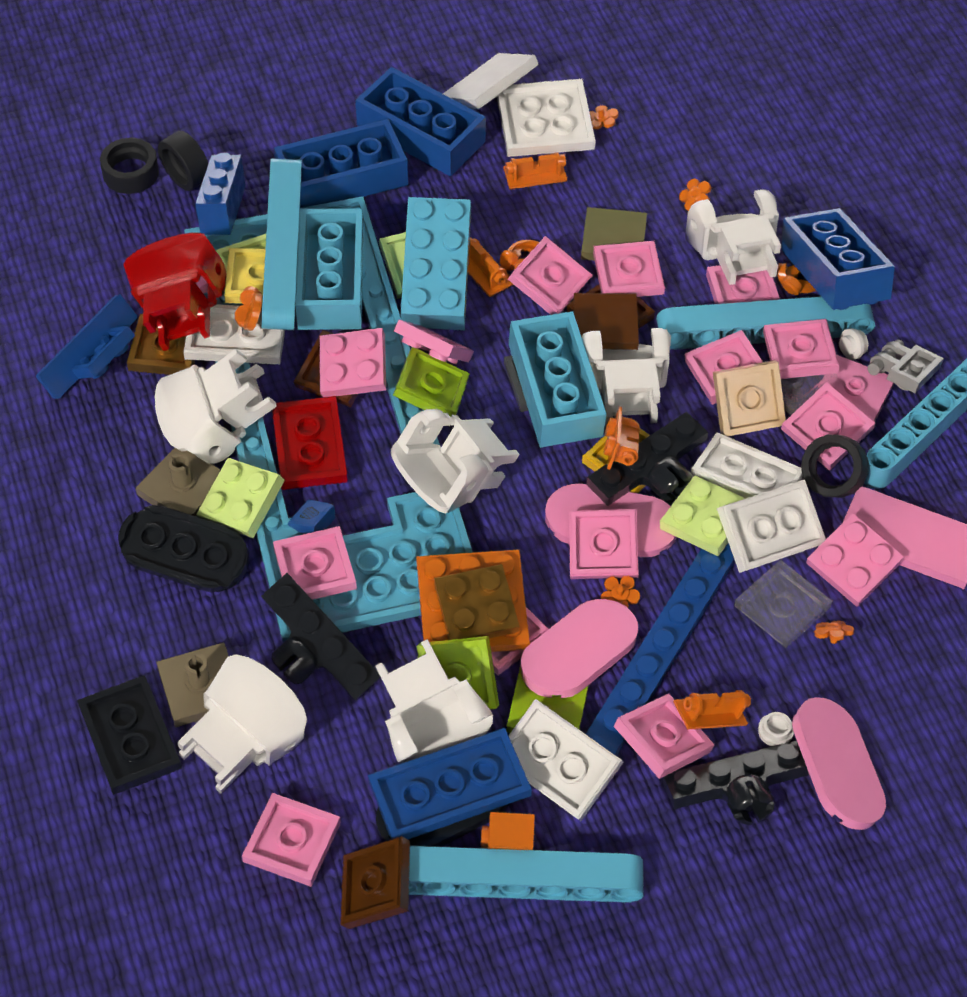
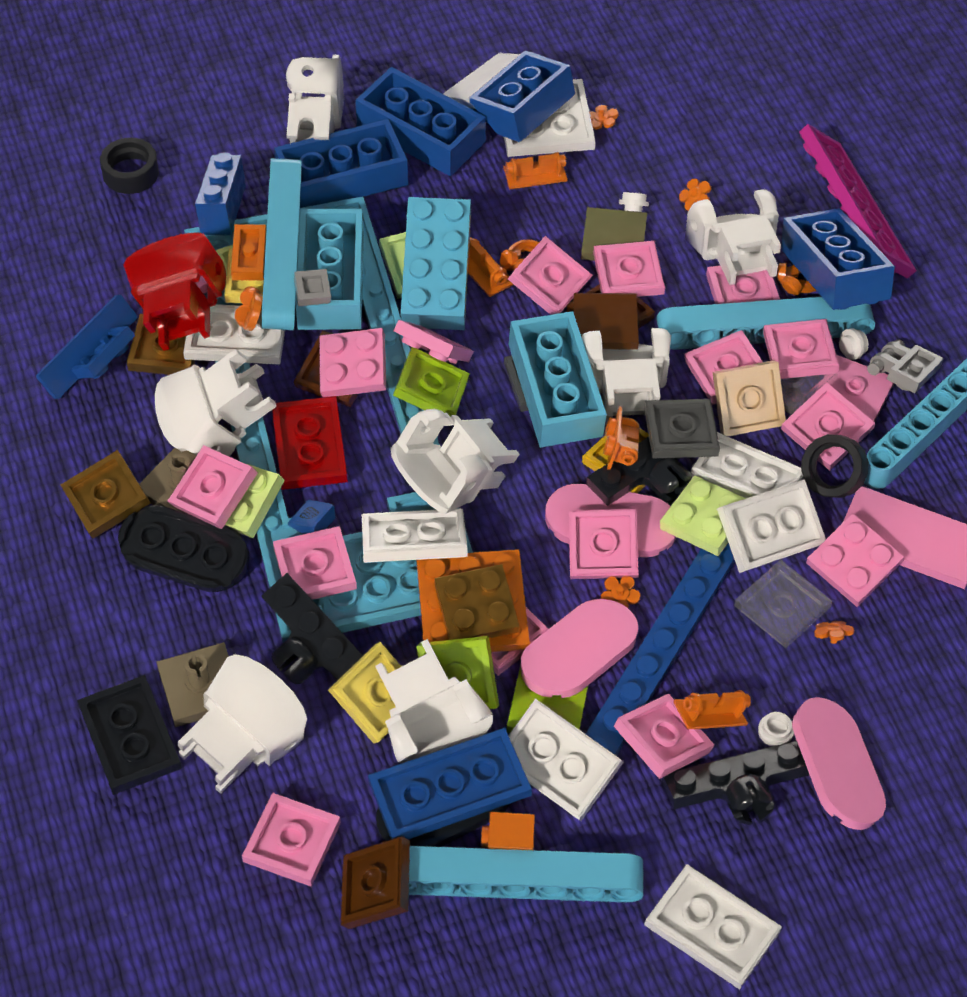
(105, 494): none -> pearl gold plate
(183, 160): black tyre -> none
(212, 487): none -> bright pink plate
(248, 252): none -> orange plate
(312, 287): none -> light grey plate
(314, 115): none -> white piece
(364, 693): none -> light yellow tile
(413, 535): none -> white tile
(524, 94): none -> blue slope
(634, 201): none -> white plate
(681, 428): none -> dark grey tile
(713, 926): none -> white tile
(854, 196): none -> dark pink plate

